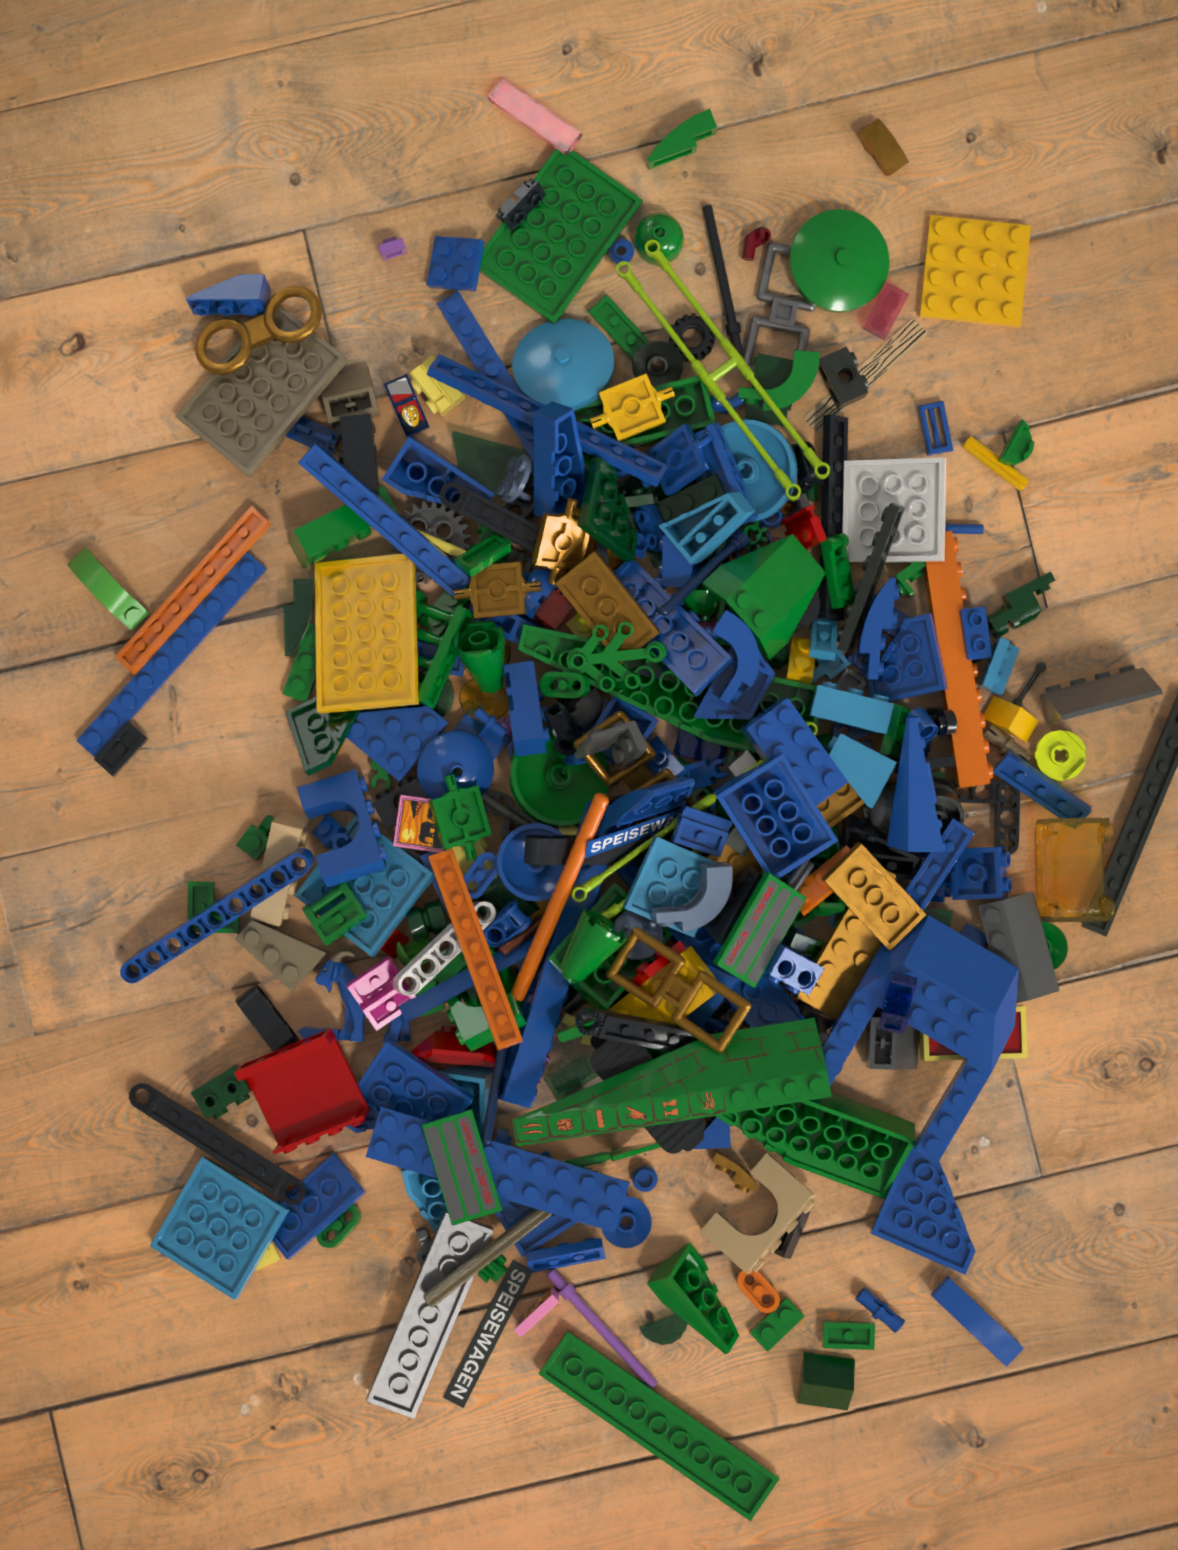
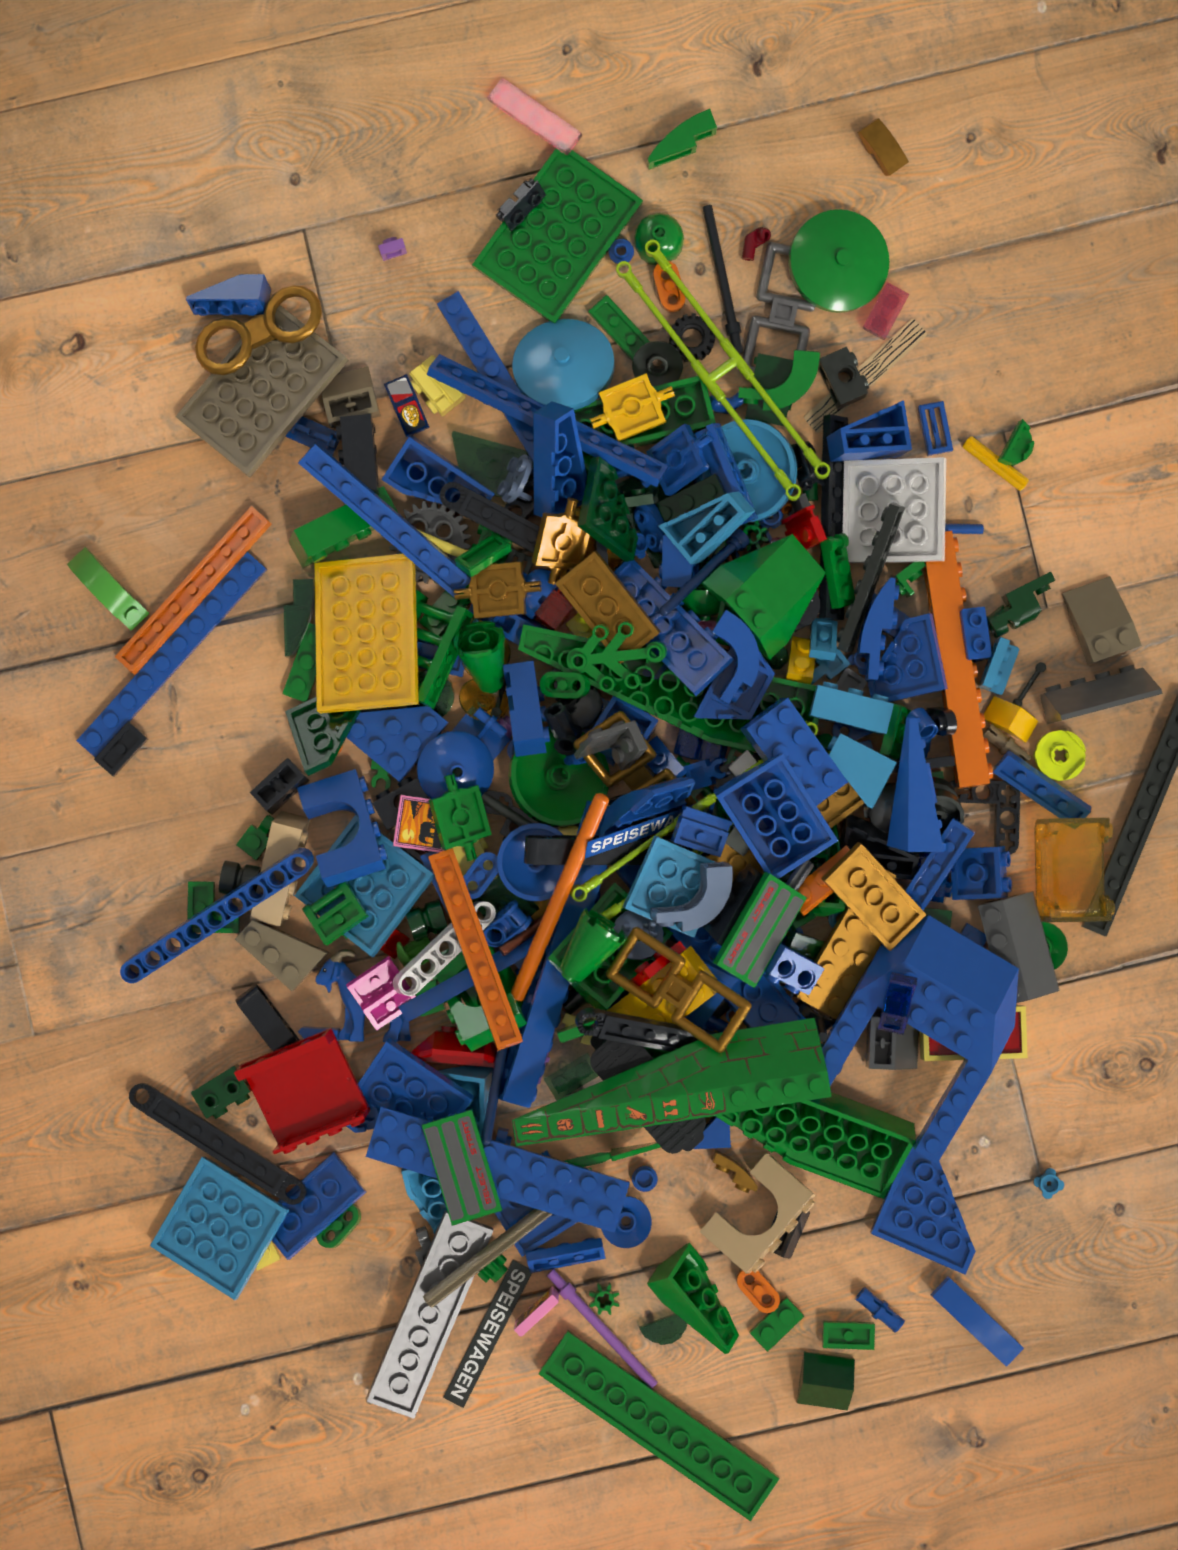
(233, 876): none -> pearl dark grey wheel
(279, 786): none -> black brick
(331, 833): blue plate -> none
(455, 263): blue plate -> none
(497, 711): none -> pearl dark grey hinge
(608, 1304): none -> green gear
(668, 288): none -> orange plate
(872, 437): none -> blue wedge
(975, 271): yellow plate -> none
(1056, 1184): none -> dark azure plate
(1101, 620): none -> dark tan slope

